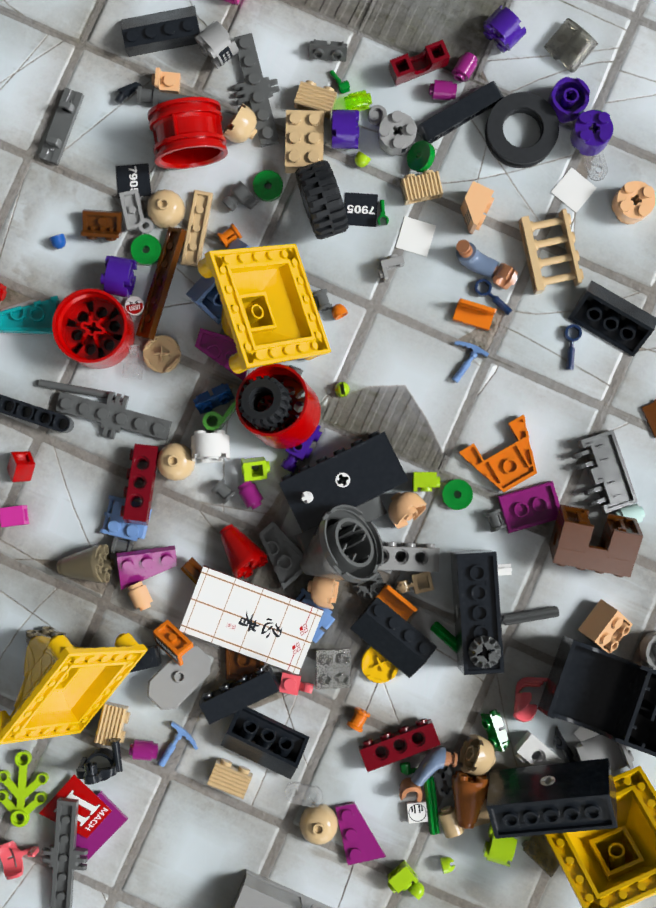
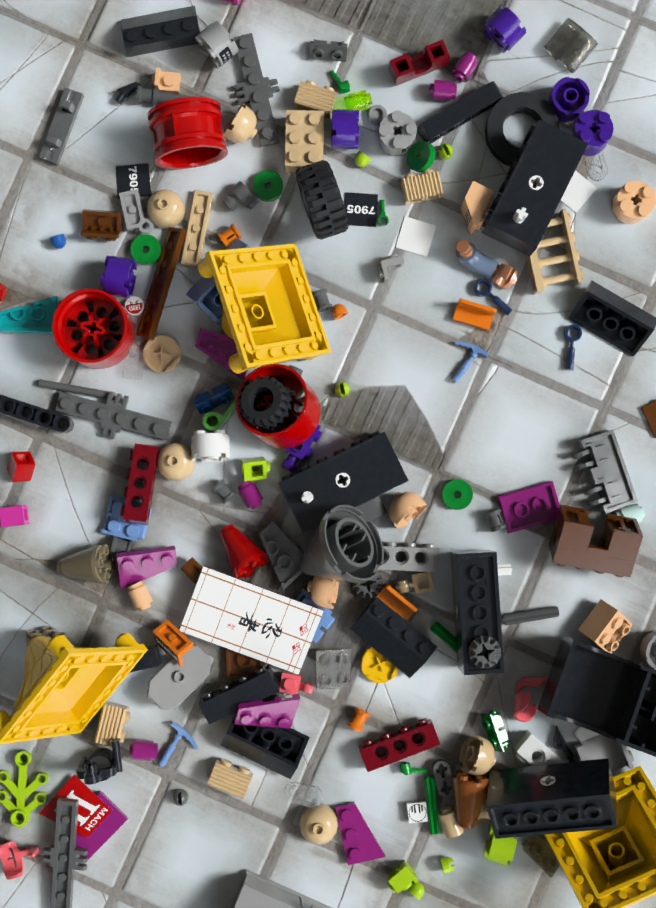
(184, 797): none -> dark grey hinge
(274, 713): none -> magenta wing
(425, 481): lime brick -> none
(434, 760): piece -> none
(442, 153): none -> lime hinge
(509, 465): orange wing -> none
(534, 187): none -> black piece

